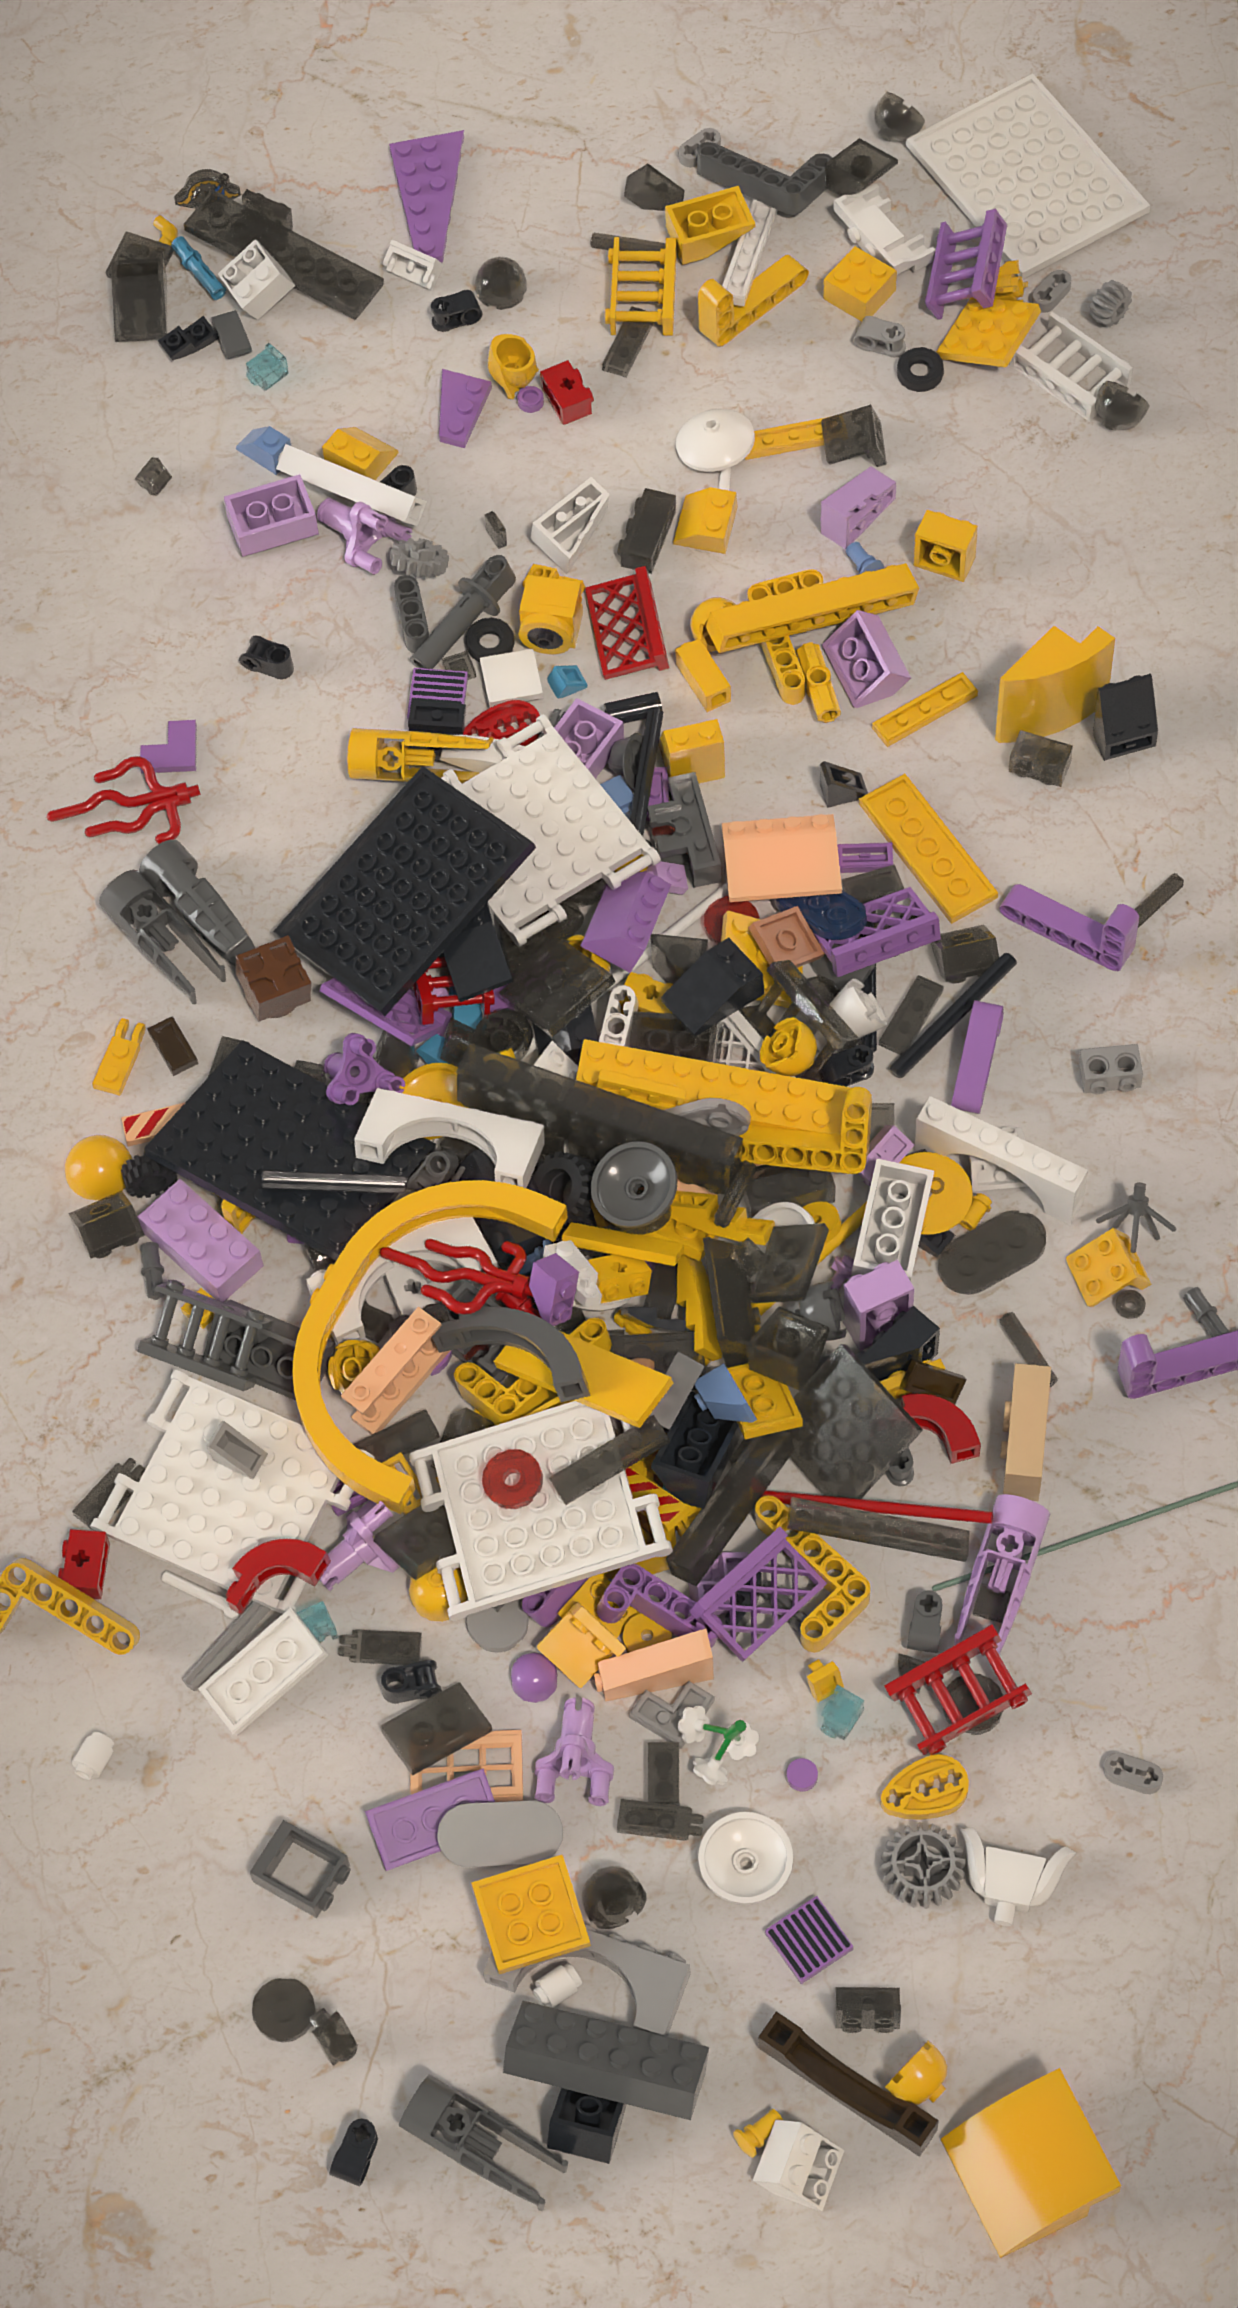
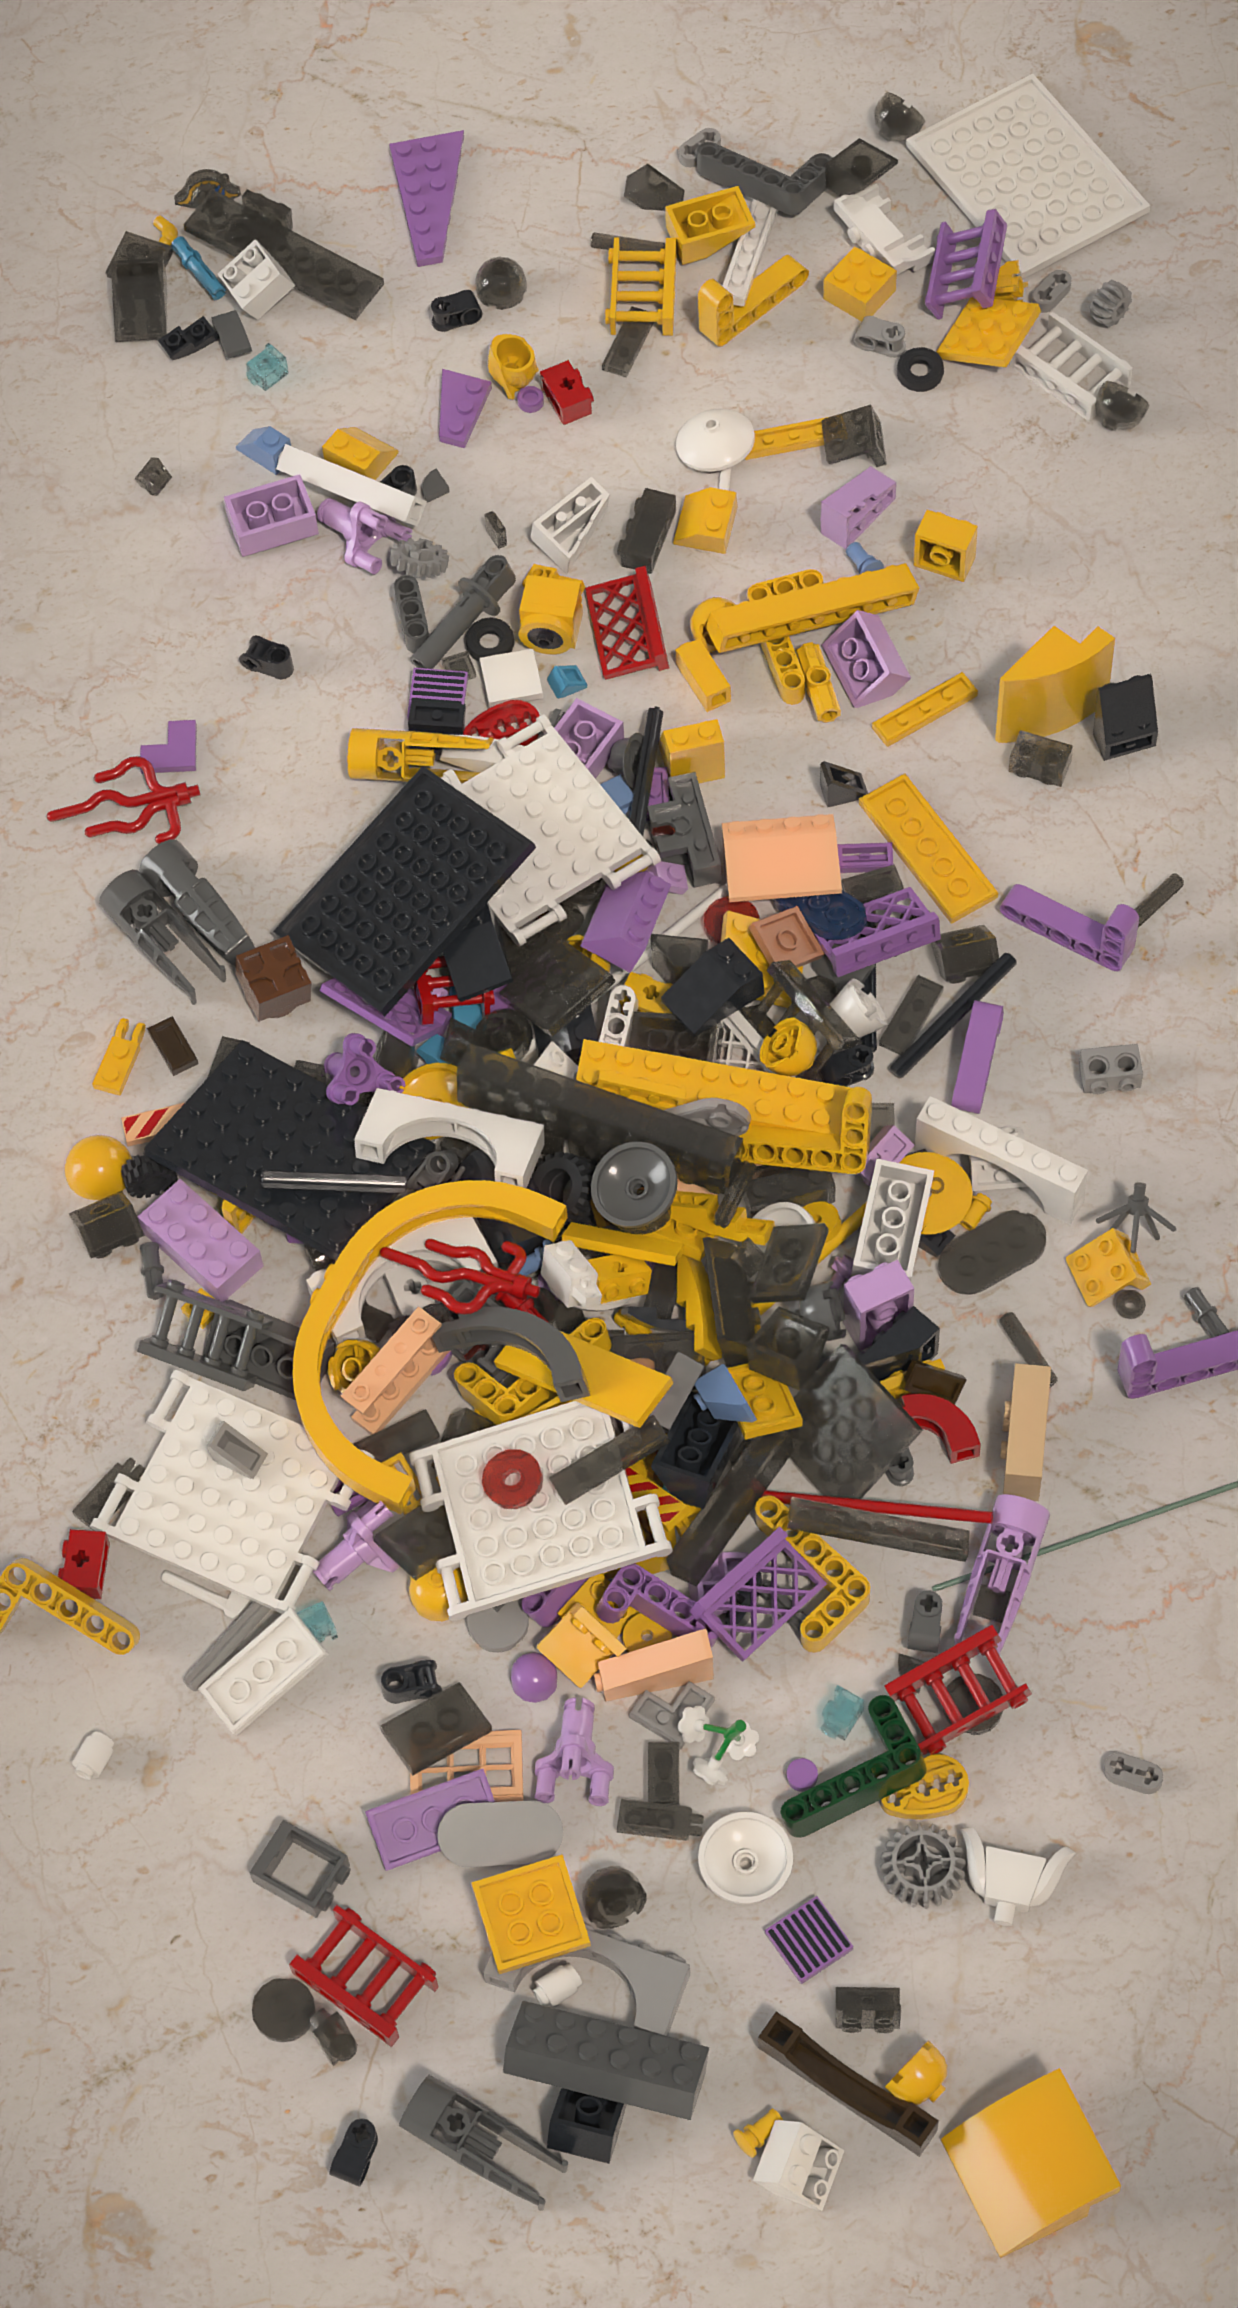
(274, 1559): red arch -> none
(359, 2006): none -> red fence
(381, 1647): clear smoke hinge -> none
(412, 265): white hinge -> none
(434, 486): none -> dark grey tile
(554, 1288): medium lavender slope -> none
(633, 708): black axle -> none
(823, 1679): yellow tile -> none
(861, 1776): none -> dark green beam

